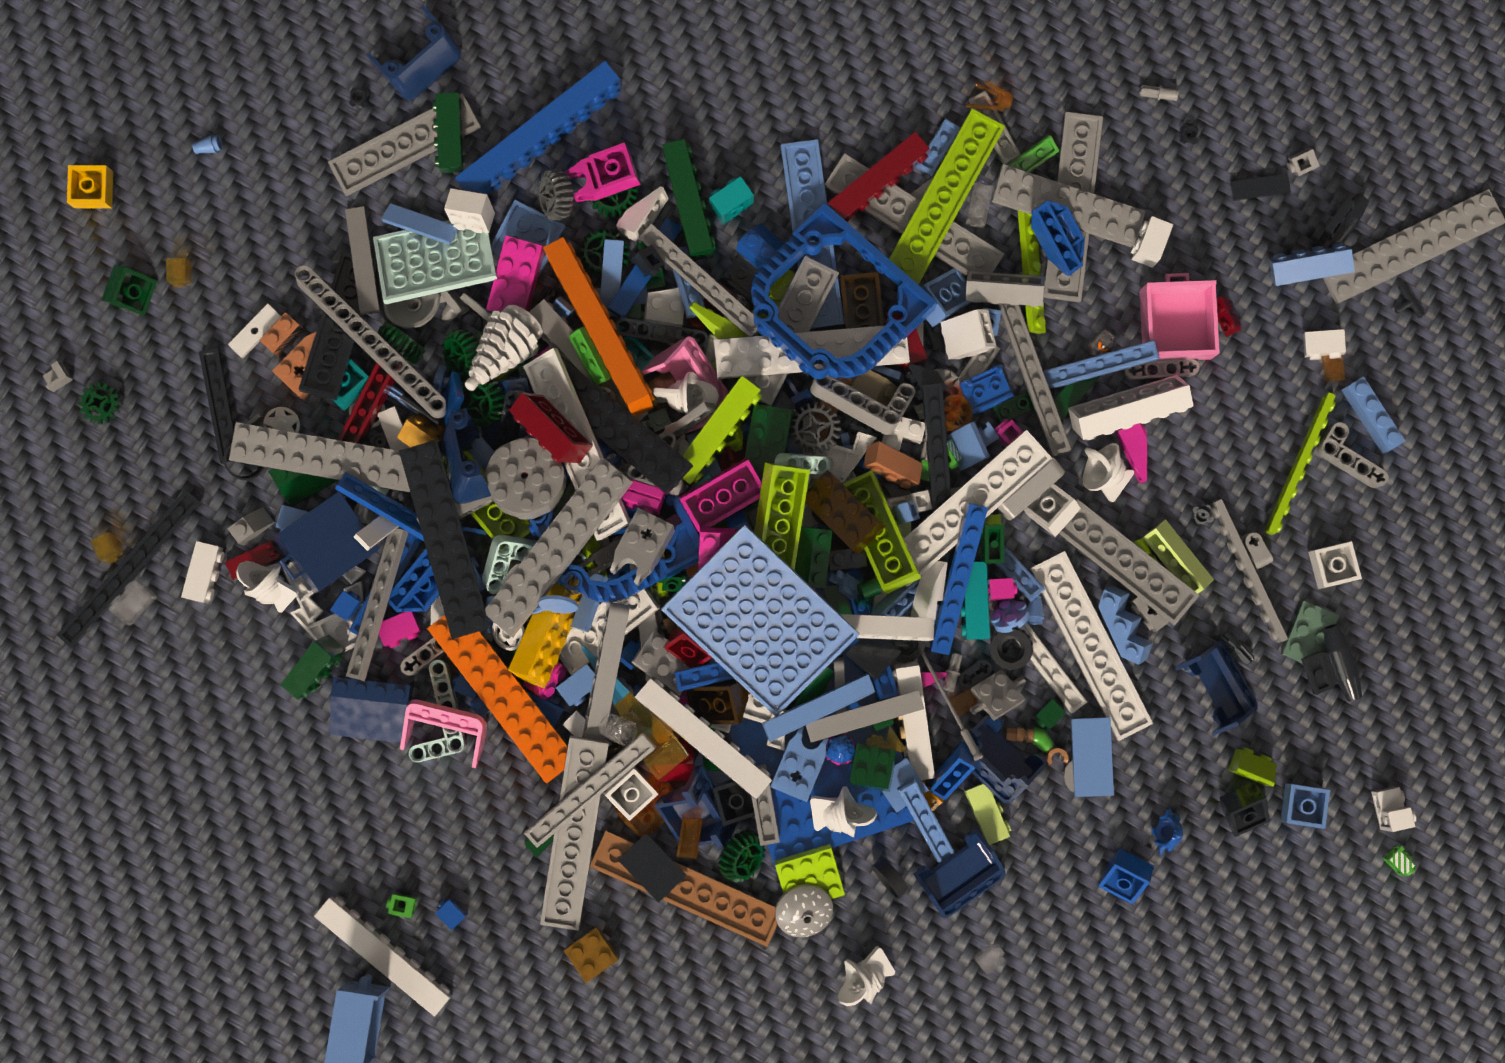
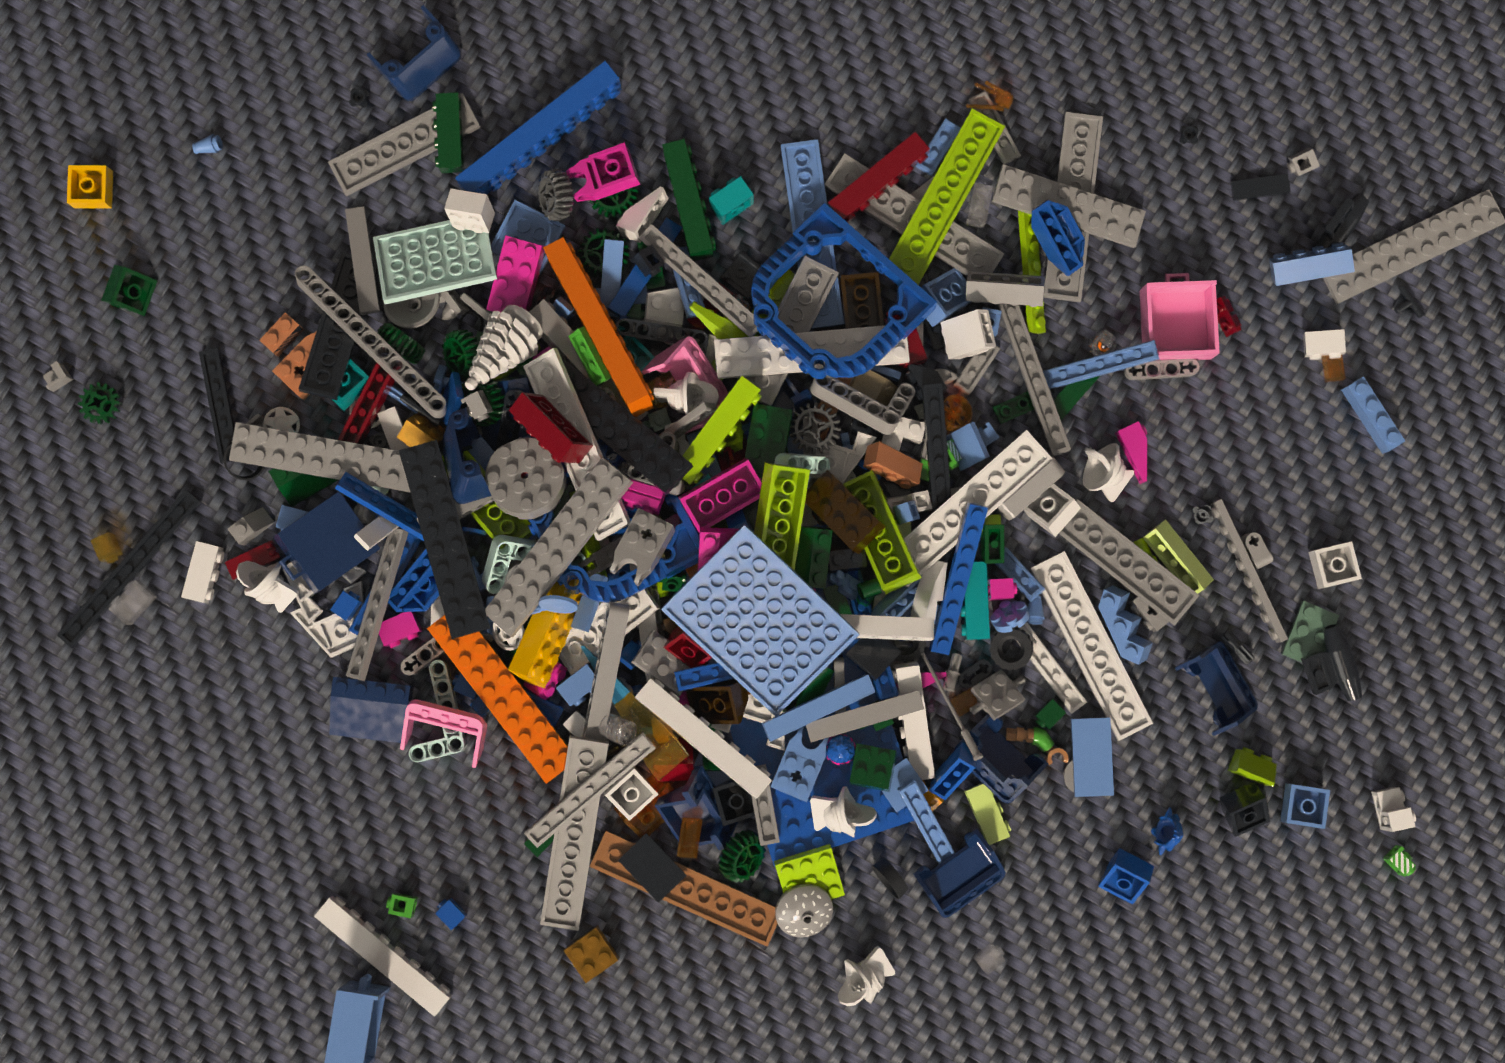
(178, 272): clear yellow brick -> none
(246, 339): white tile -> none
(313, 667): dark green brick -> none
(419, 224): medium blue tile -> none
(478, 405): none -> light grey brick
(758, 245): blue slope -> none
(891, 742): clear yellow slope -> none
(986, 389): blue piece -> none
(1008, 432): dark pink brick -> none
(1035, 155): bright green tile -> none
(1130, 407): white brick -> none
(1152, 241): white brick -> none
(1159, 92): light grey axle -> none
(1297, 471): lime plate -> none
(1354, 459): light grey beam -> none

